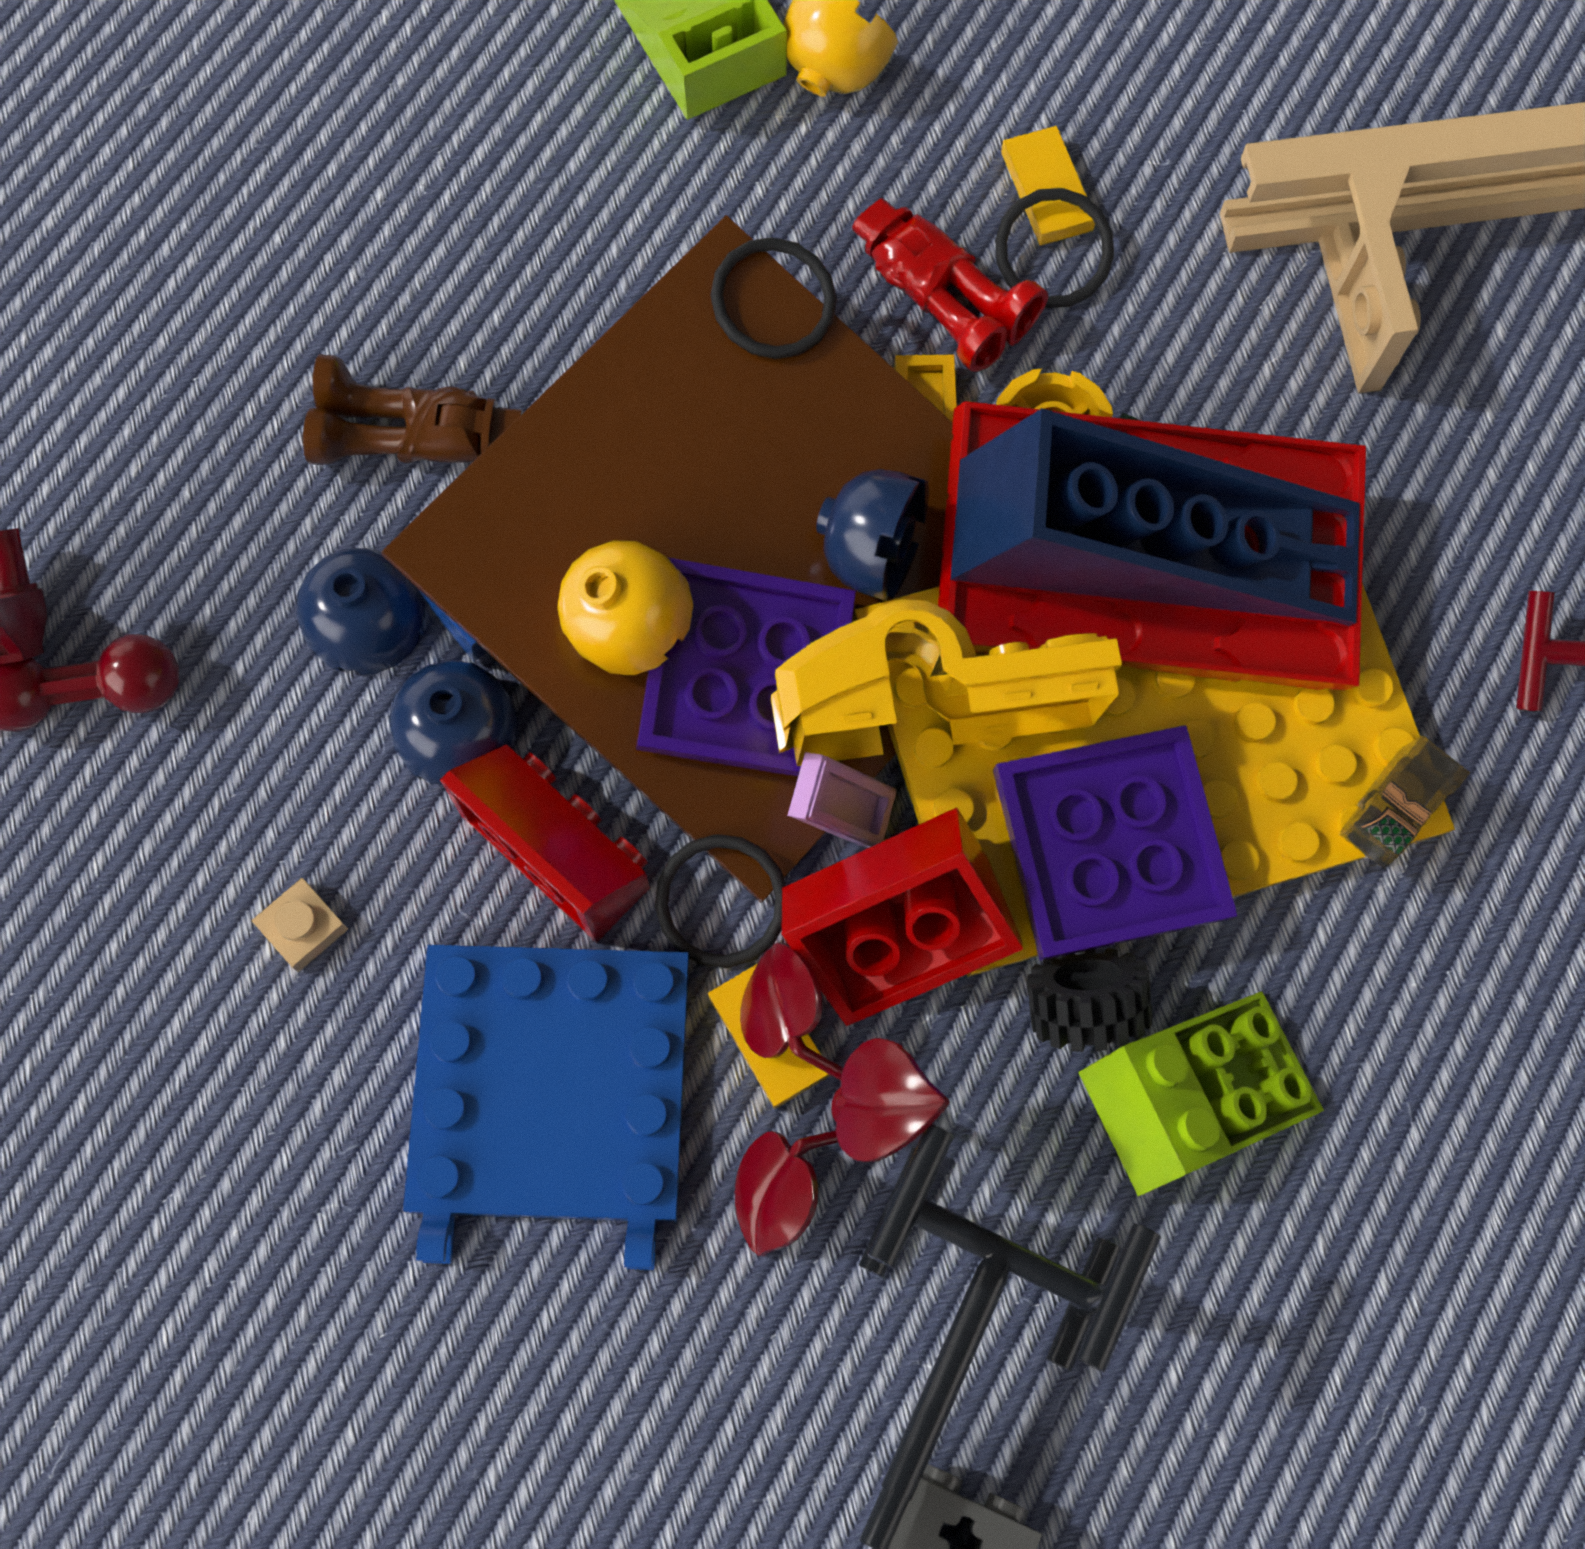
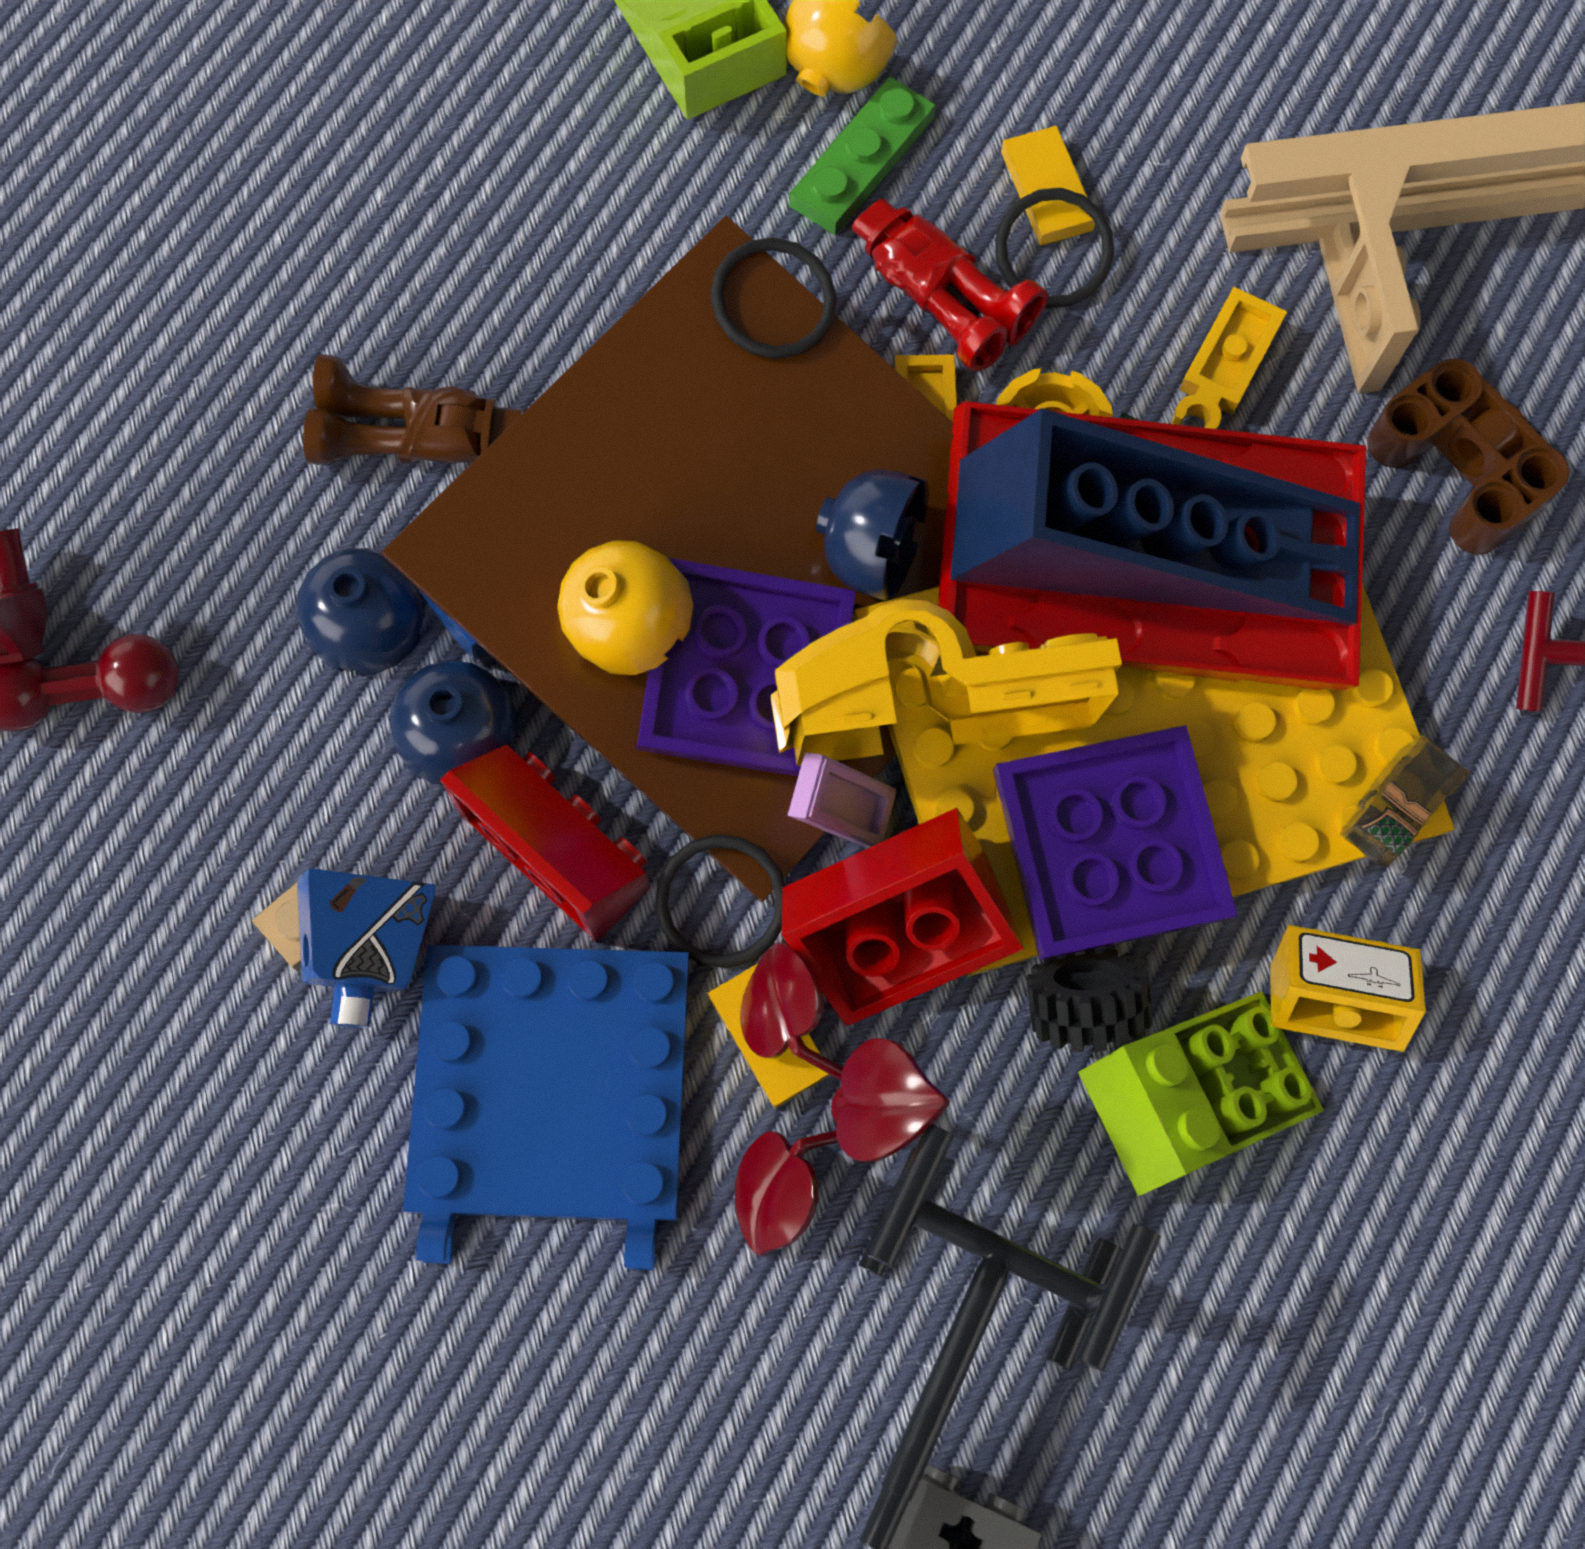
(359, 937): none -> blue torso
(862, 155): none -> bright green plate
(1228, 358): none -> yellow plate
(1346, 988): none -> yellow brick
(1482, 440): none -> reddish brown beam

